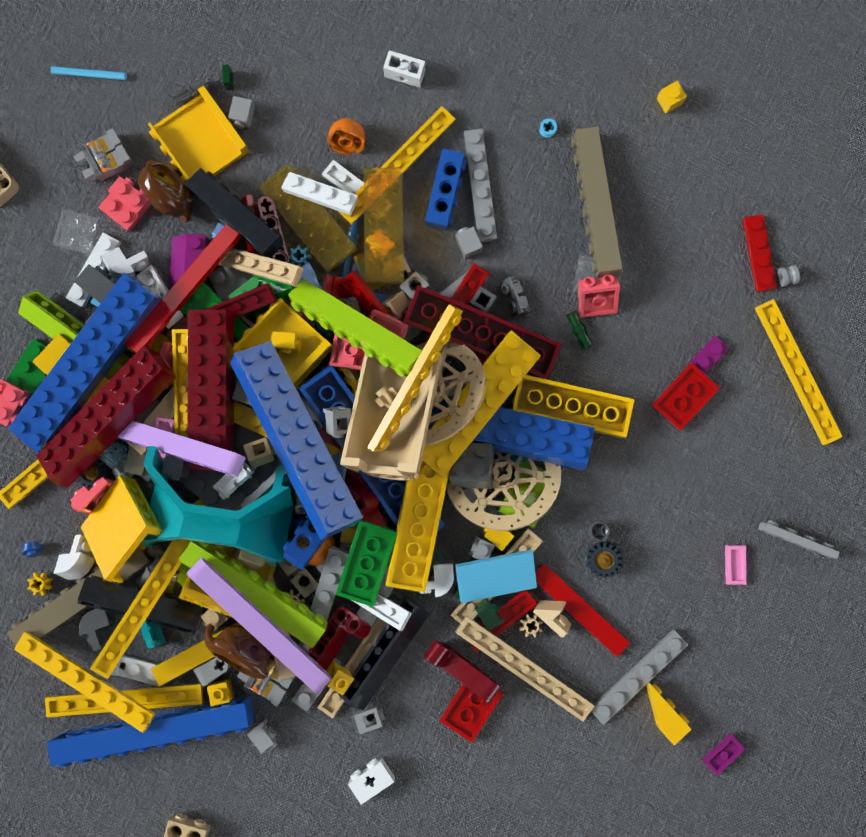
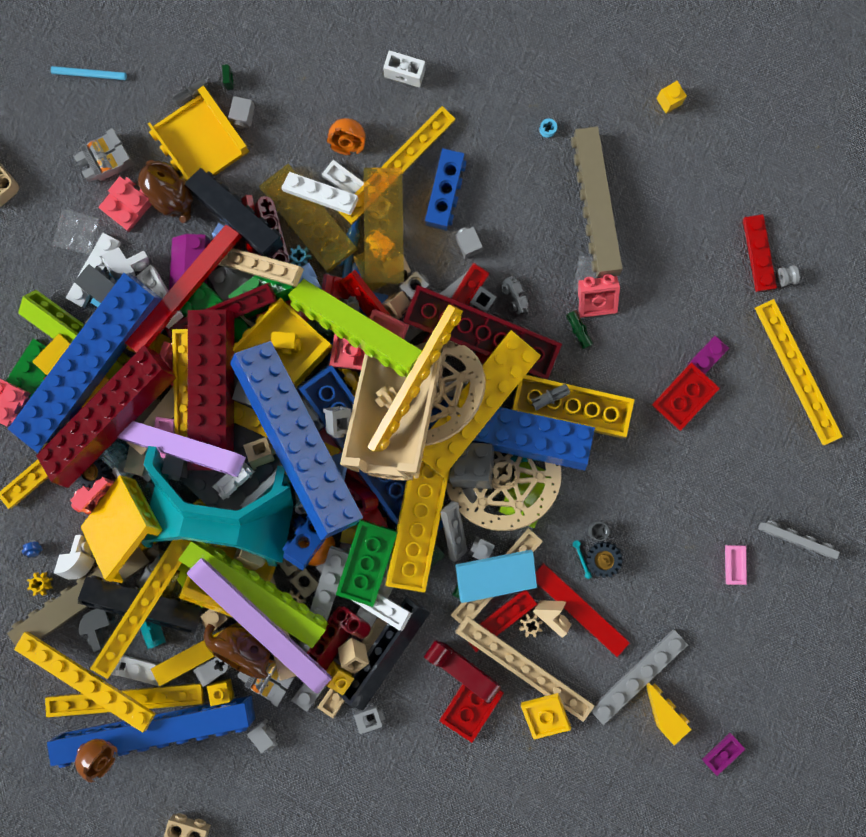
(94, 759): none -> dark orange cylinder
(353, 655): none -> tan brick
(367, 789): white brick -> none
(442, 579): white brick -> none
(454, 531): none -> light grey plate
(480, 185): light grey plate -> none
(488, 614): clear green brick -> none
(498, 538): yellow brick -> none
(545, 716): none -> yellow plate
(550, 396): none -> dark grey axle
(576, 544): none -> teal hinge

